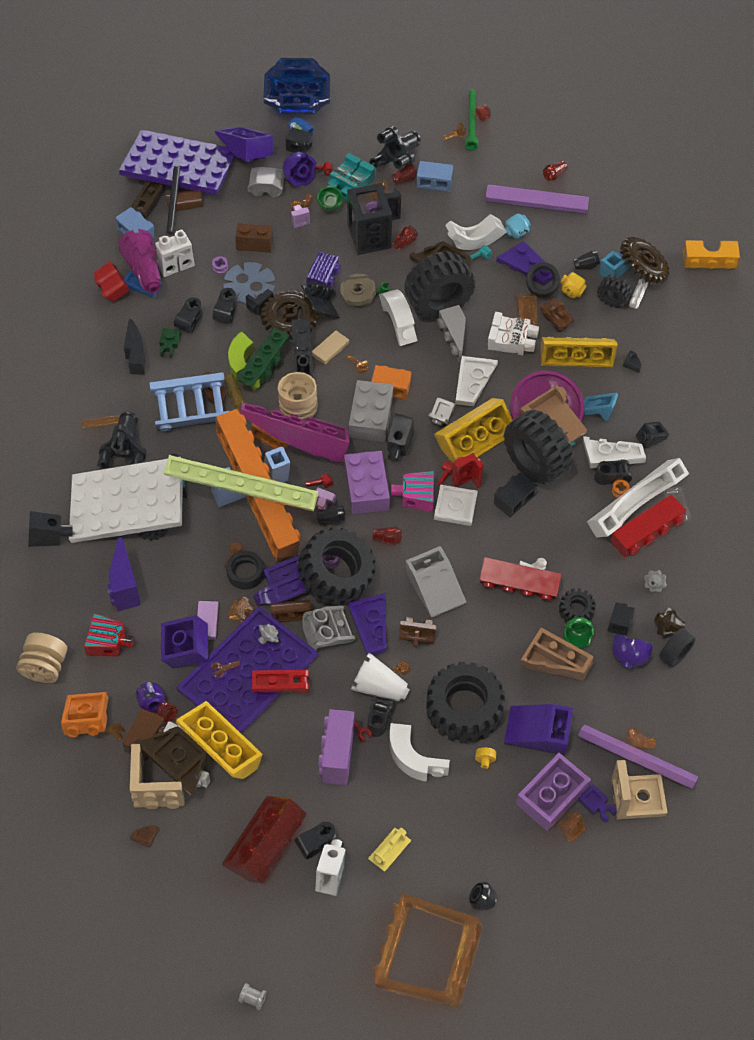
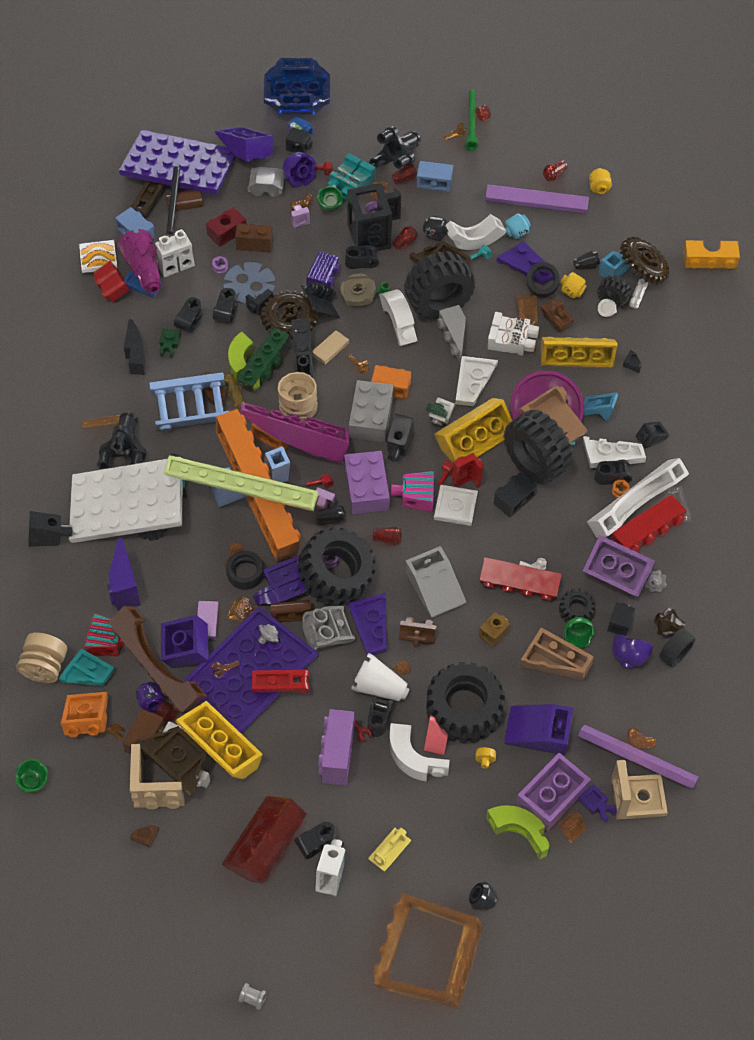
(31, 776): none -> green hair
(86, 670): none -> teal wing
(96, 255): none -> slope
(129, 627): none -> reddish brown arch
(223, 227): none -> dark red brick
(360, 257): none -> black piece
(435, 227): none -> black head
(436, 409): none -> clear green plate
(436, 738): none -> coral tile
(494, 629): none -> pearl gold brick
(521, 821): none -> lime arch
(600, 181): none -> yellow head
(607, 308): none -> white tile
(619, 565): none -> medium lavender brick

